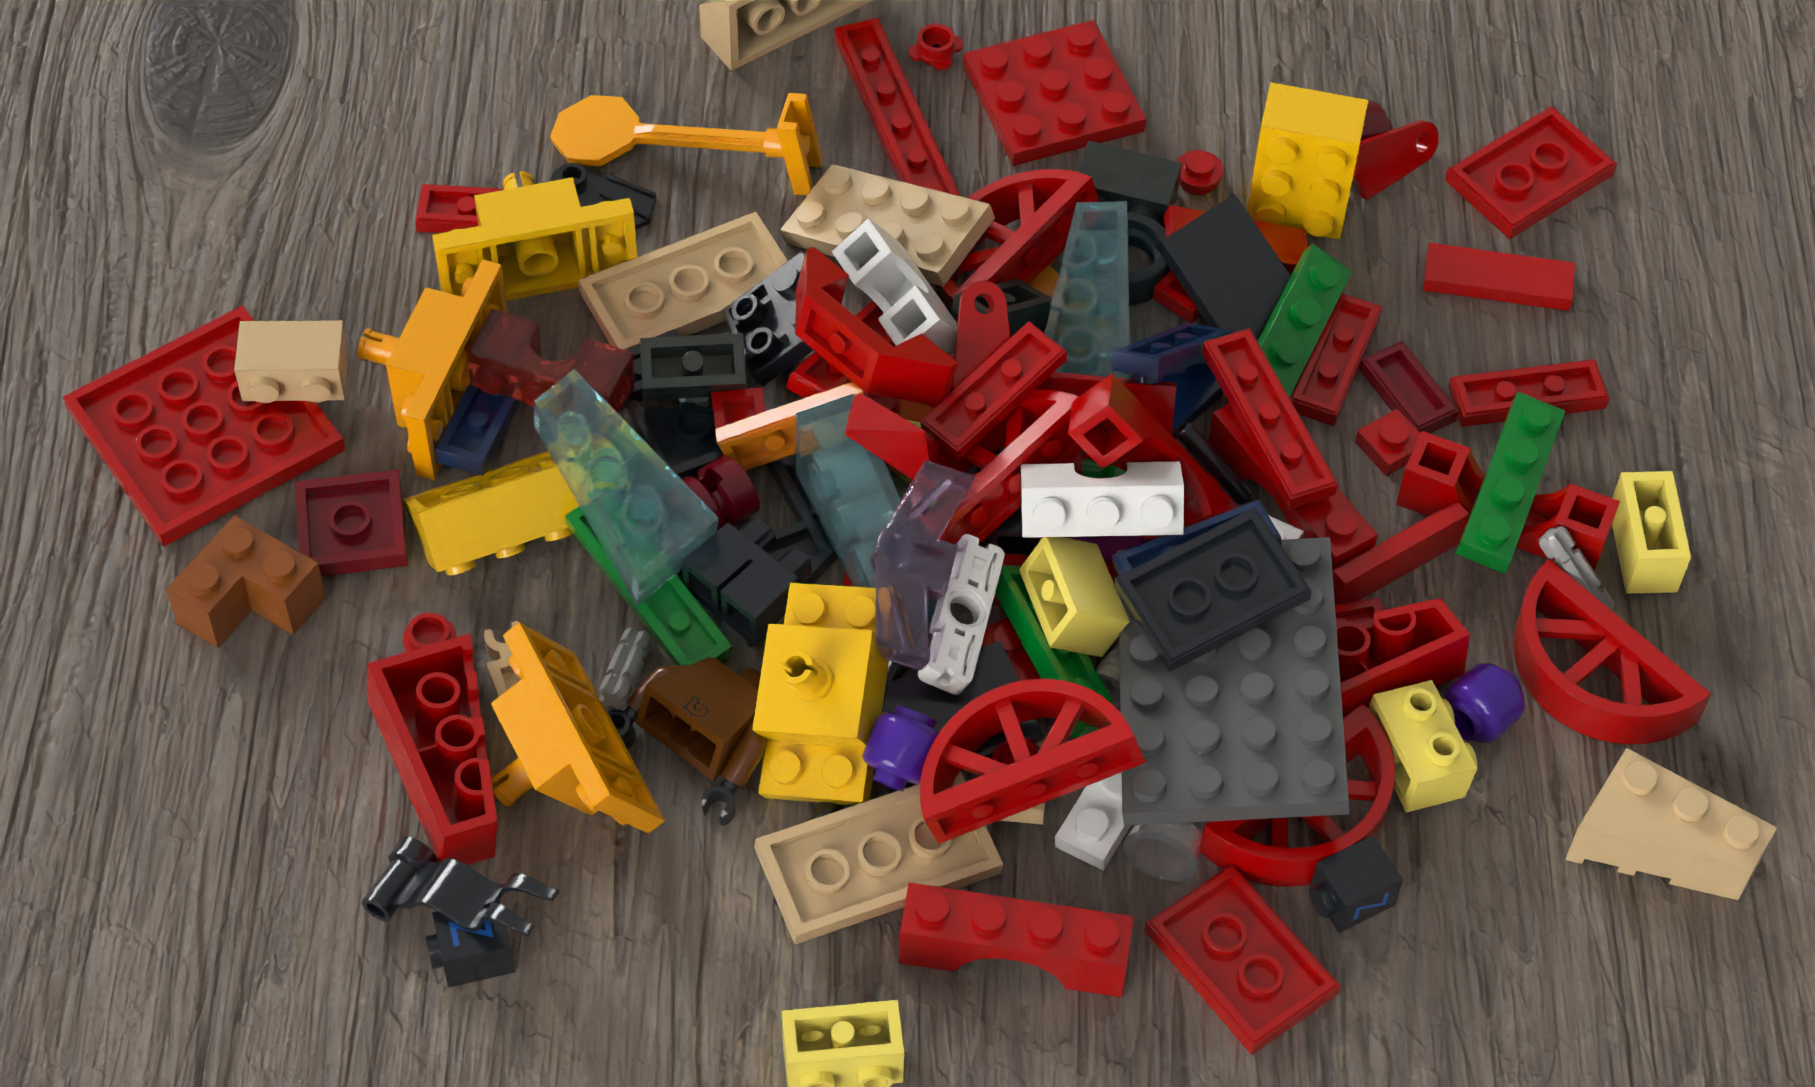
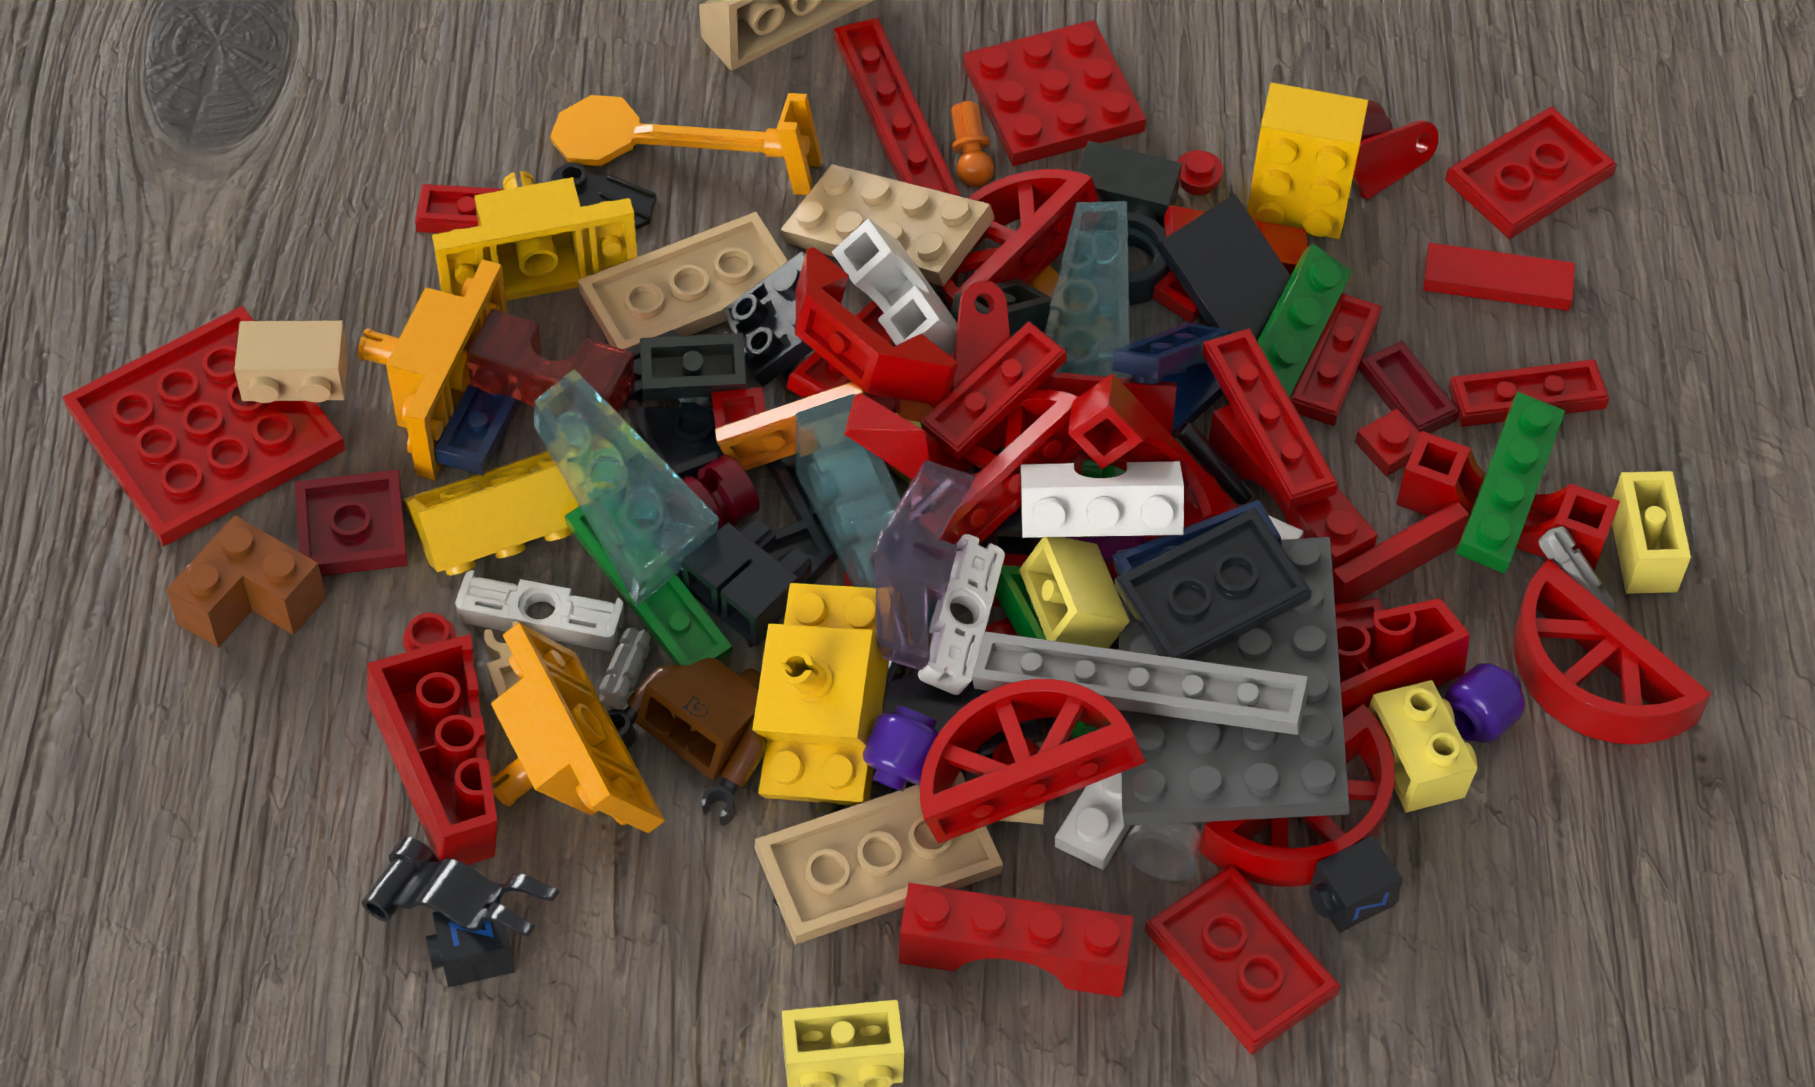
(574, 620): none -> white piece
(936, 46): red plate -> none
(974, 166): none -> orange axle
(1150, 682): none -> light grey plate
(1670, 829): tan wedge -> none

